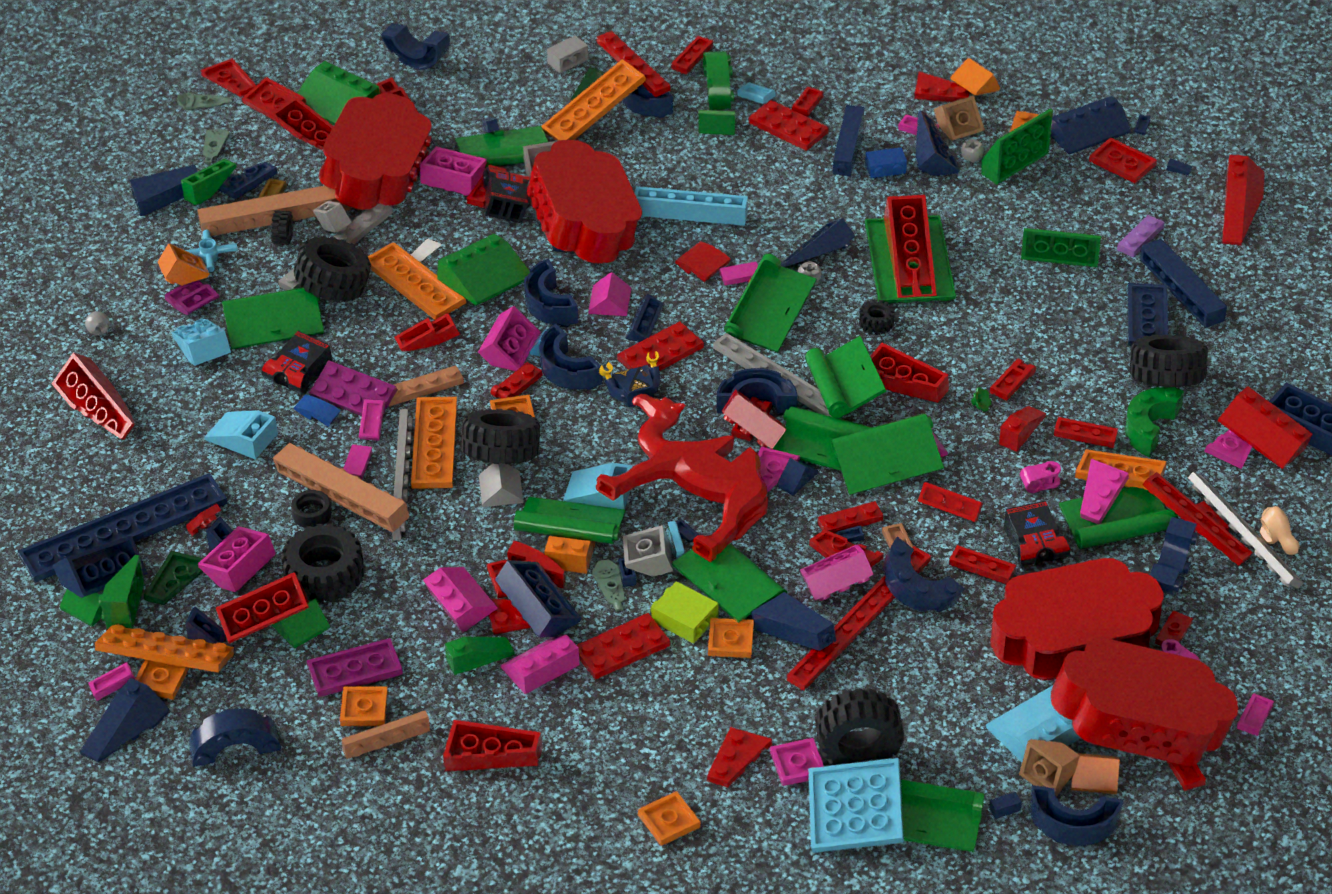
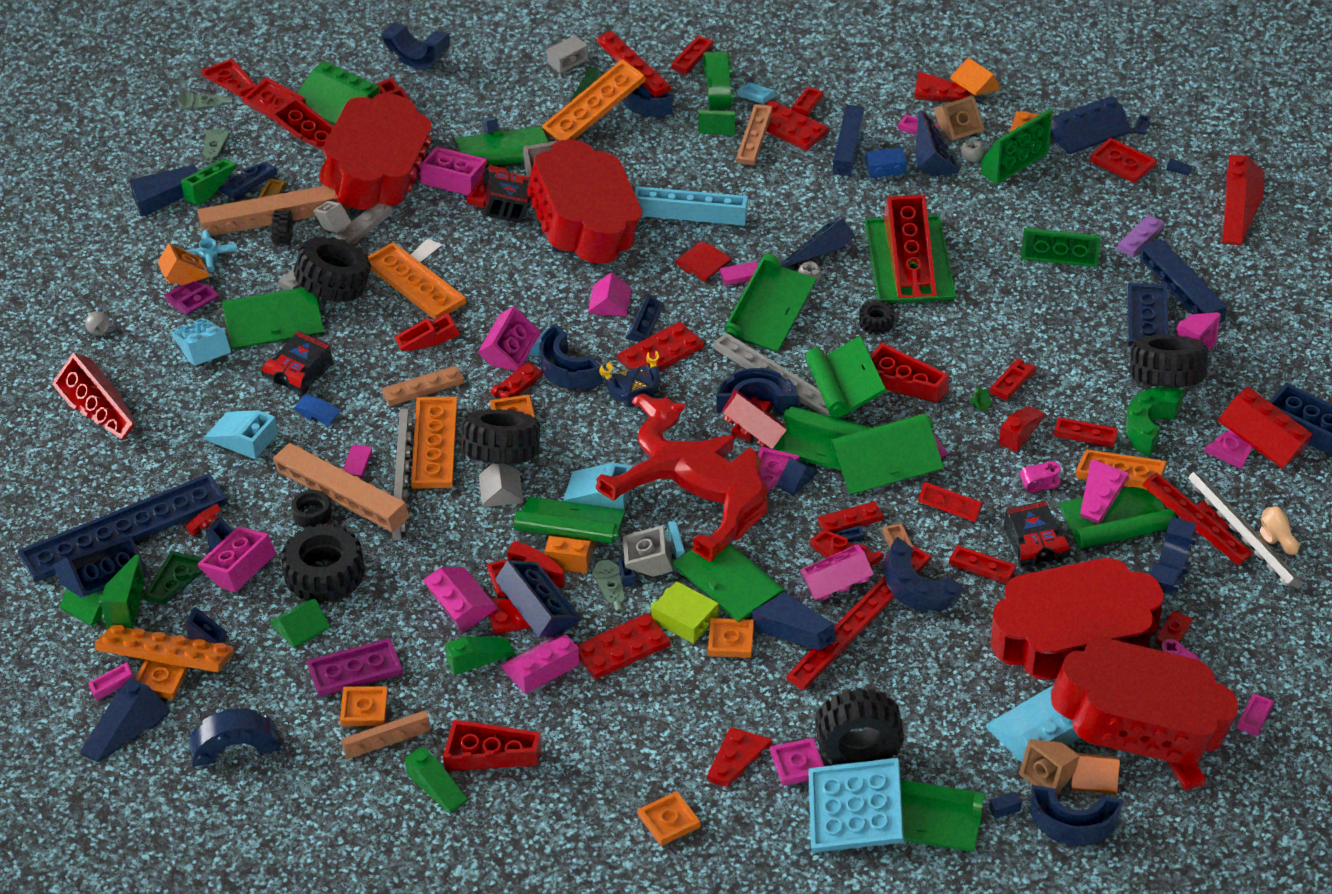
(262, 607): red slope -> none
(349, 388): magenta plate -> none
(371, 419): dark pink tile -> none
(434, 780): none -> green slope
(482, 269): green slope -> none
(544, 304): dark blue brick -> none
(686, 531): dark blue piece -> none
(754, 134): none -> nougat plate
(1201, 327): none -> dark pink slope

